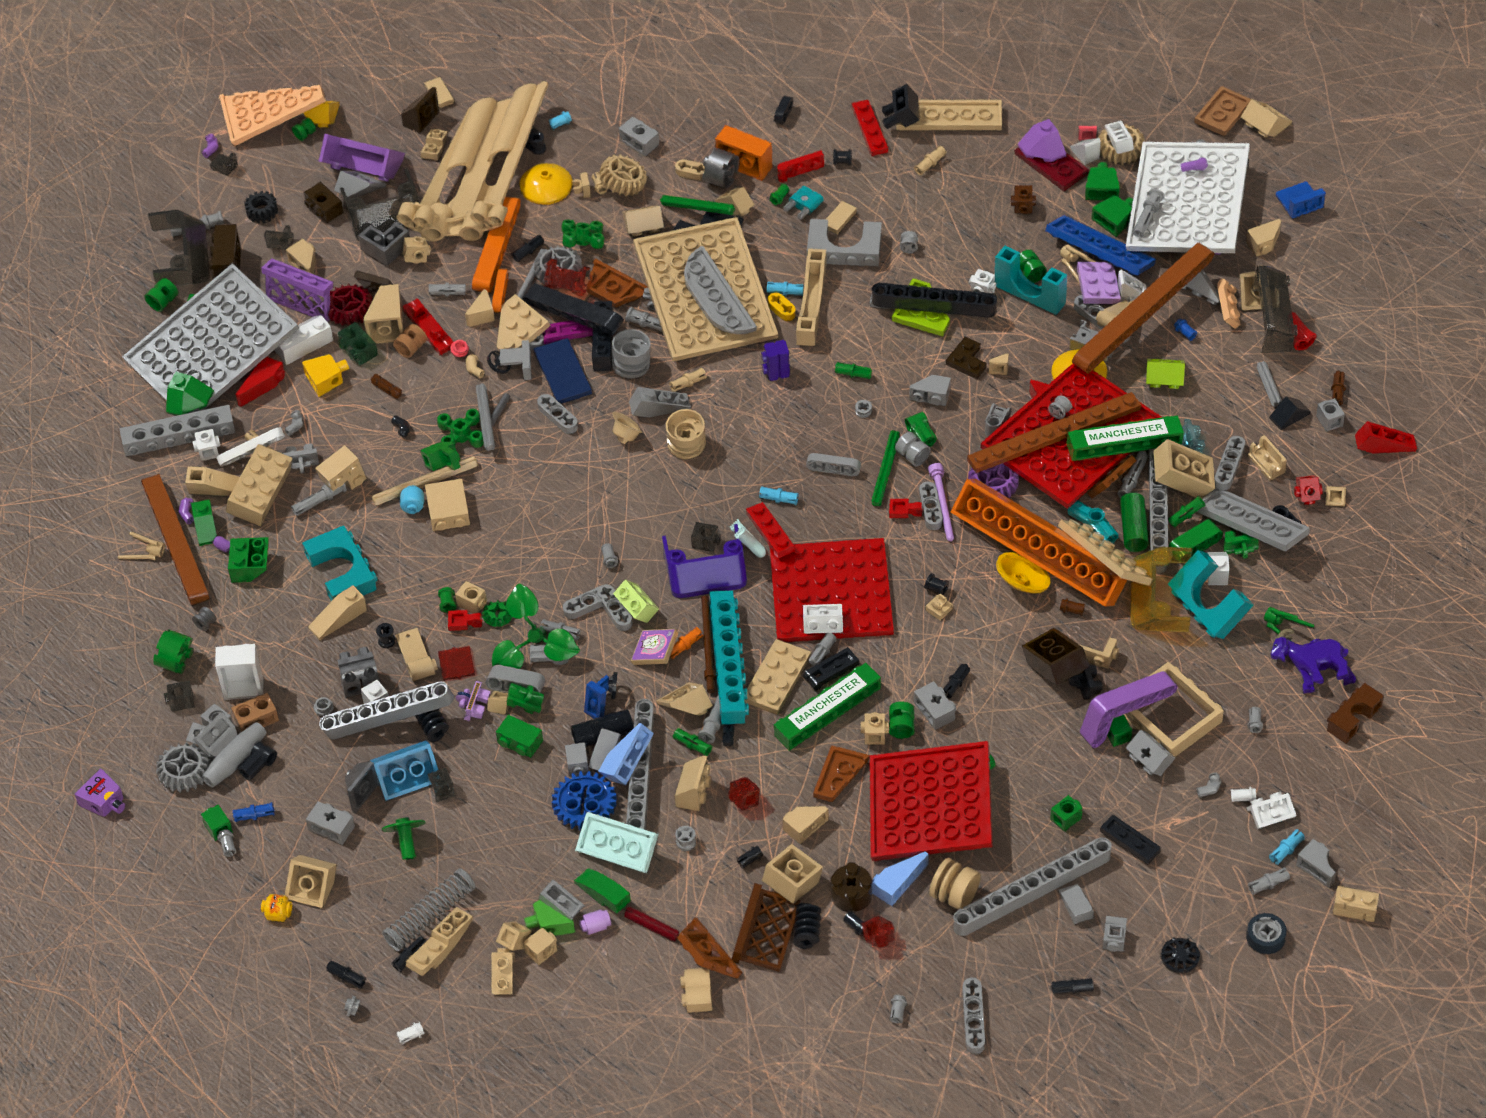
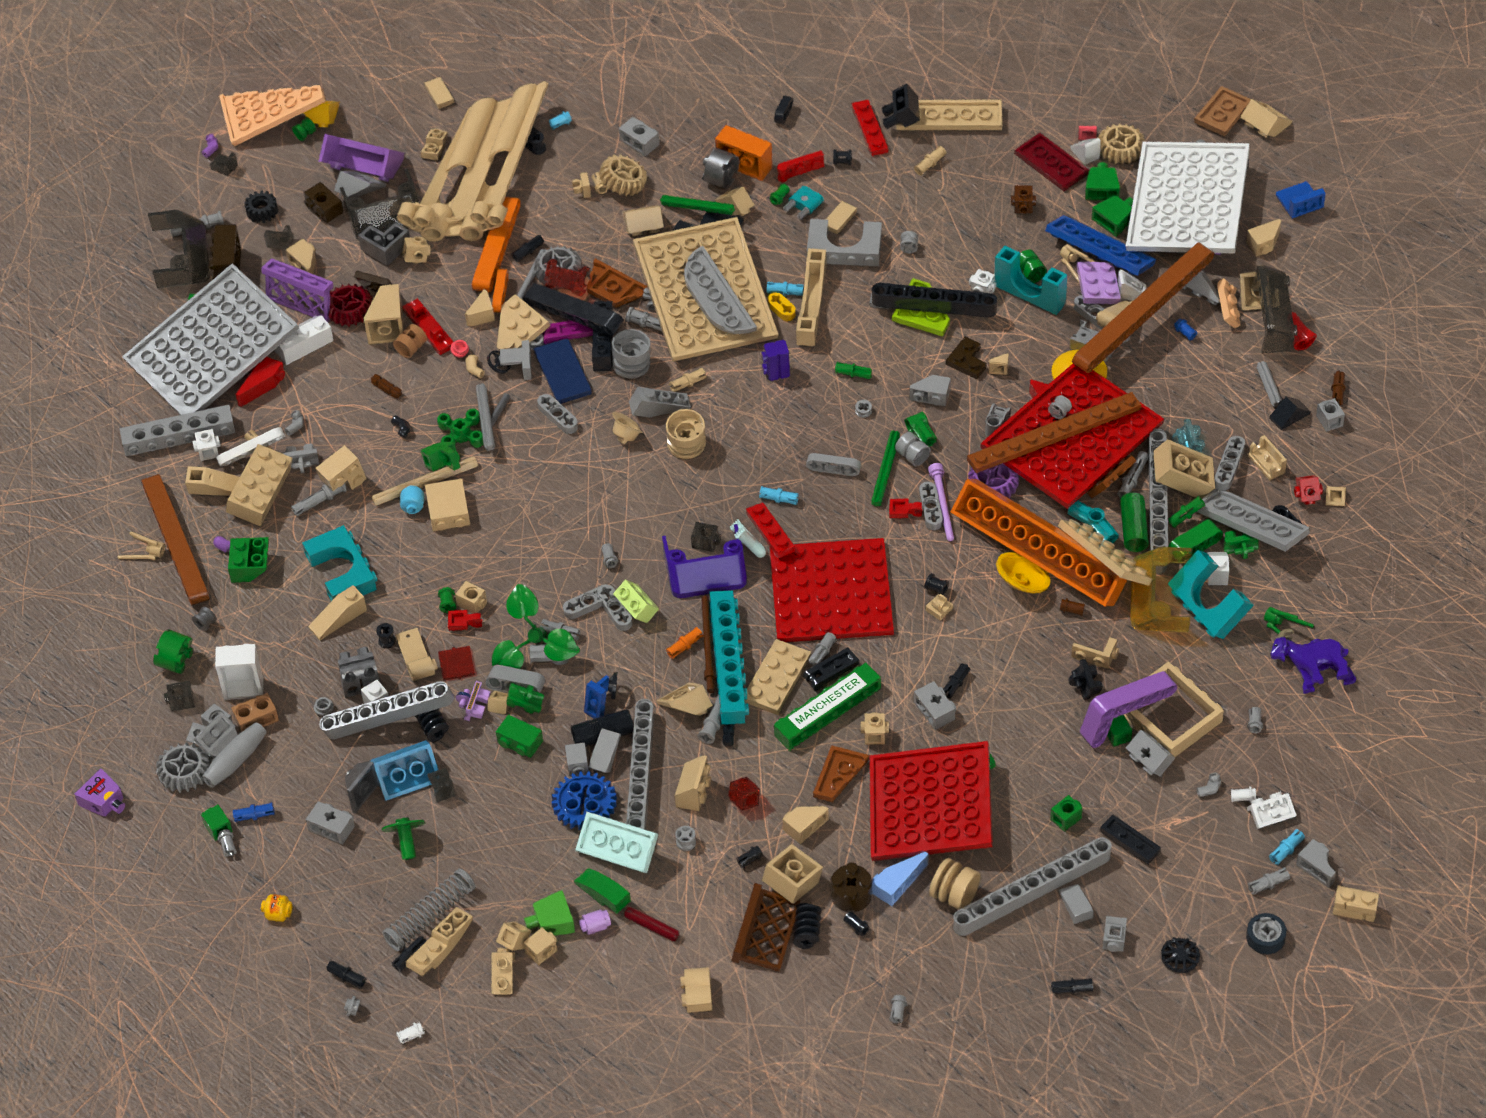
(162, 293): green wheel -> none
(185, 505): medium lavender arm -> none
(186, 394): green slope -> none
(204, 522): green slope -> none
(260, 756): black piece -> none
(310, 880): tan slope -> none
(324, 373): yellow torso -> none
(357, 344): clear green brick -> none
(421, 111): dark brown slope -> none
(447, 289): light grey pin -> none
(489, 614): green gear -> none
(546, 184): yellow dish -> none
(560, 900): light grey slope -> none
(582, 234): green gear -> none
(625, 755): light blue slope -> none
(654, 646): tile -> none
(682, 737): green pin -> none
(690, 170): tan beam -> none
(706, 949): dark orange wing -> none
(823, 618): white bracket -> none
(878, 931): clear red brick -> none
(901, 720): green wheel -> none
(973, 1015): light grey beam -> none
(1043, 142): medium lavender slope -> none
(1055, 656): dark brown brick -> none
(1121, 138): white slope -> none
(1123, 437): green brick -> none
(1150, 206): light grey pin -> none
(1165, 372): lime slope -> none
(1199, 164): medium lavender arm -> none
(1362, 701): reddish brown arch -> none
(1382, 439): red slope -> none

